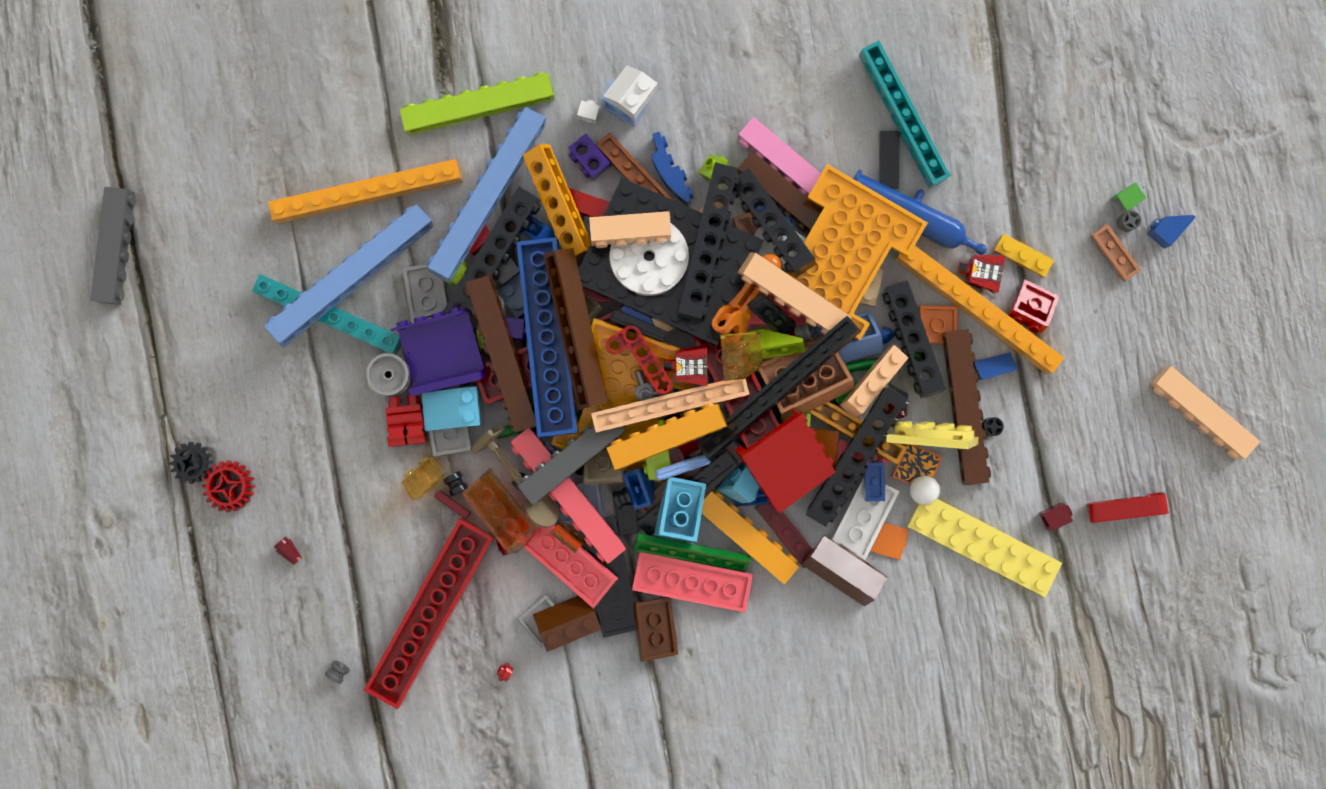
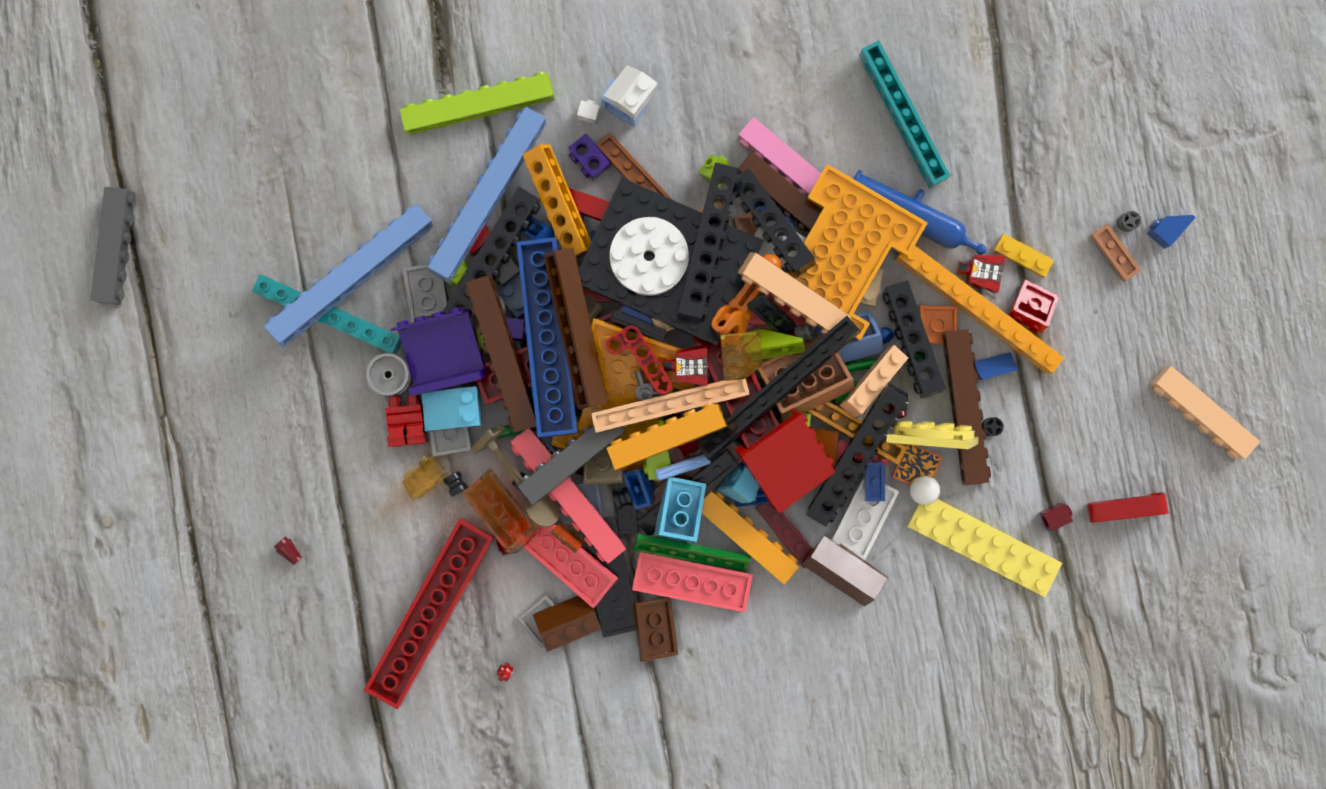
(195, 457): black gear -> none
(231, 493): red gear -> none
(337, 671): dark grey wheel -> none
(365, 191): light orange brick -> none
(452, 504): dark red tile -> none
(630, 229): light nougat brick -> none
(671, 176): blue slope -> none
(889, 158): black tile -> none
(890, 541): orange piece -> none
(1130, 196): bright green panel -> none

